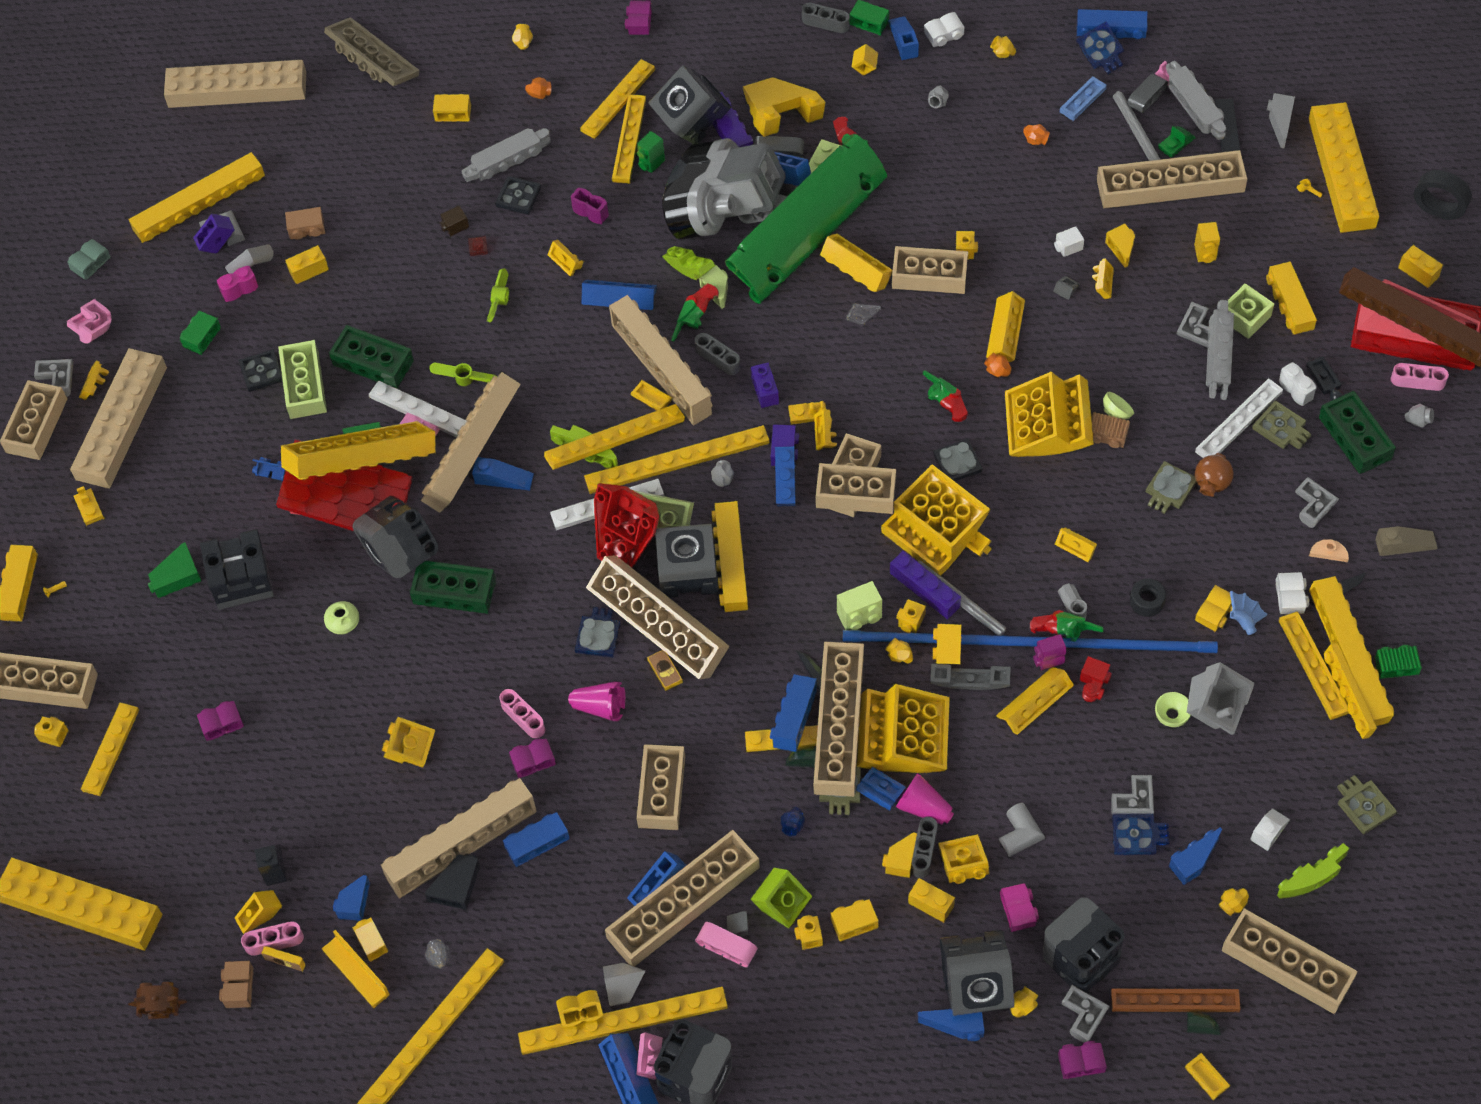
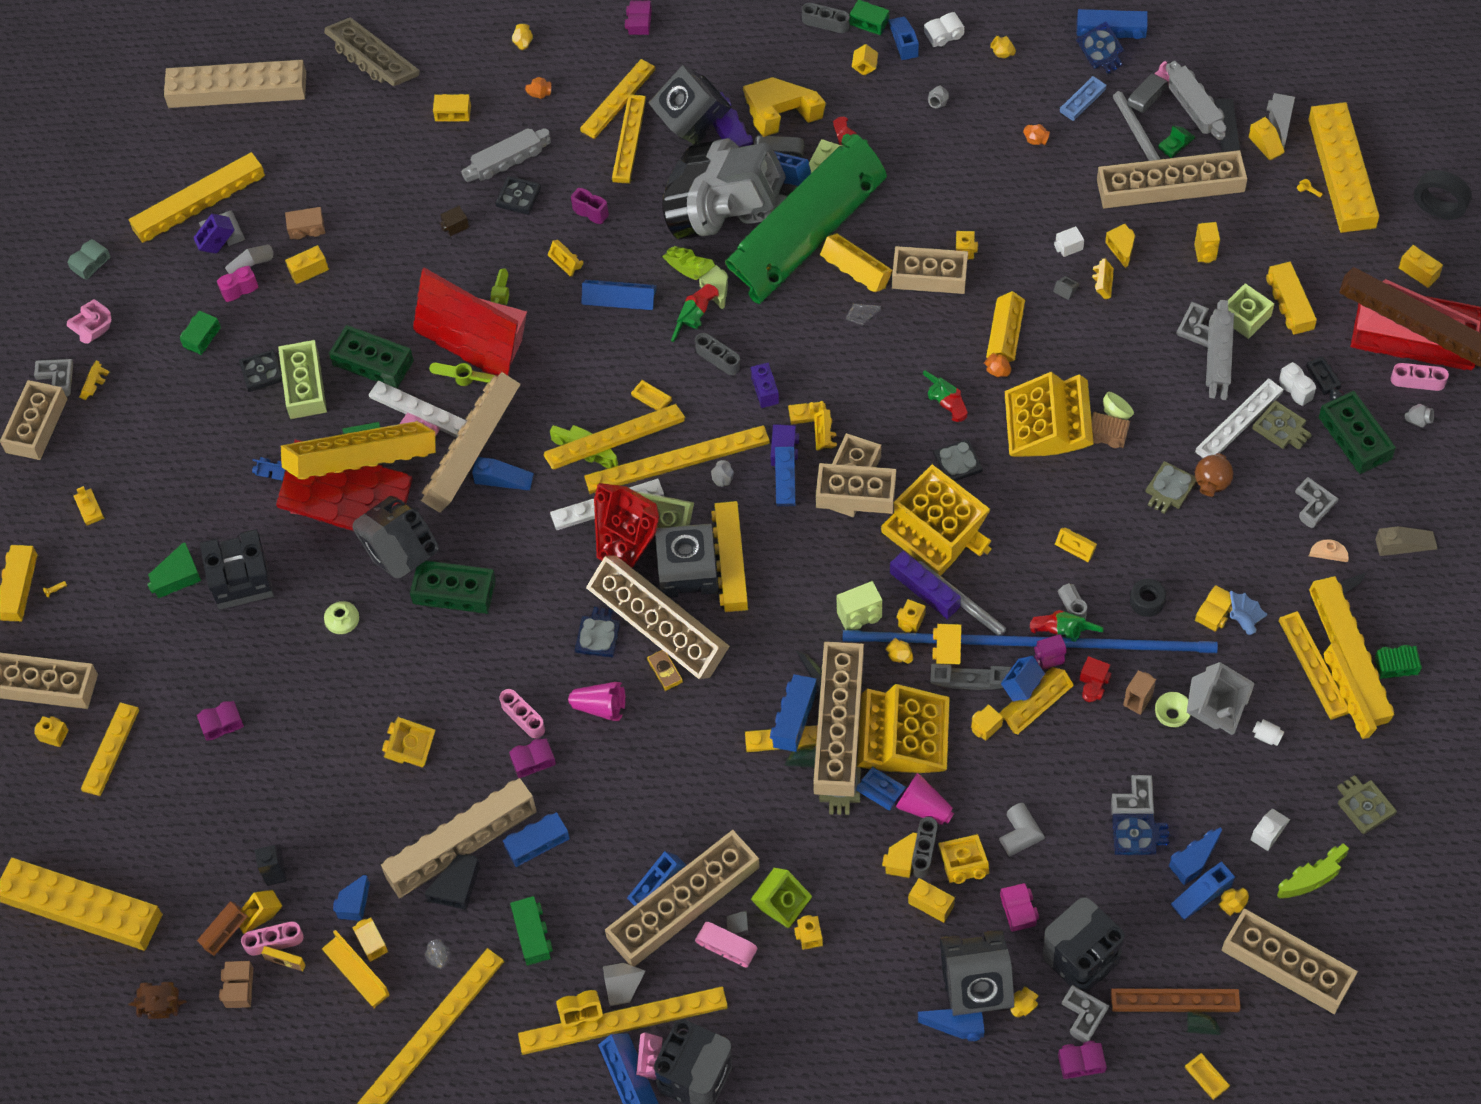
(118, 418): tan brick -> none
(222, 928): none -> dark orange piece
(467, 325): none -> red piece
(478, 246): clear red plate -> none
(531, 930): none -> green brick
(650, 152): green brick -> none
(661, 360): tan brick -> none
(661, 787): tan brick -> none
(792, 821): clear blue rock -> none
(854, 919): yellow brick -> none
(986, 722): none -> yellow brick
(1023, 678): none -> blue brick
(1139, 692): none -> medium nougat piece
(1204, 890): none -> blue slope
(1266, 138): none -> yellow slope
(1268, 732): none -> white brick
(1291, 593): white brick -> none

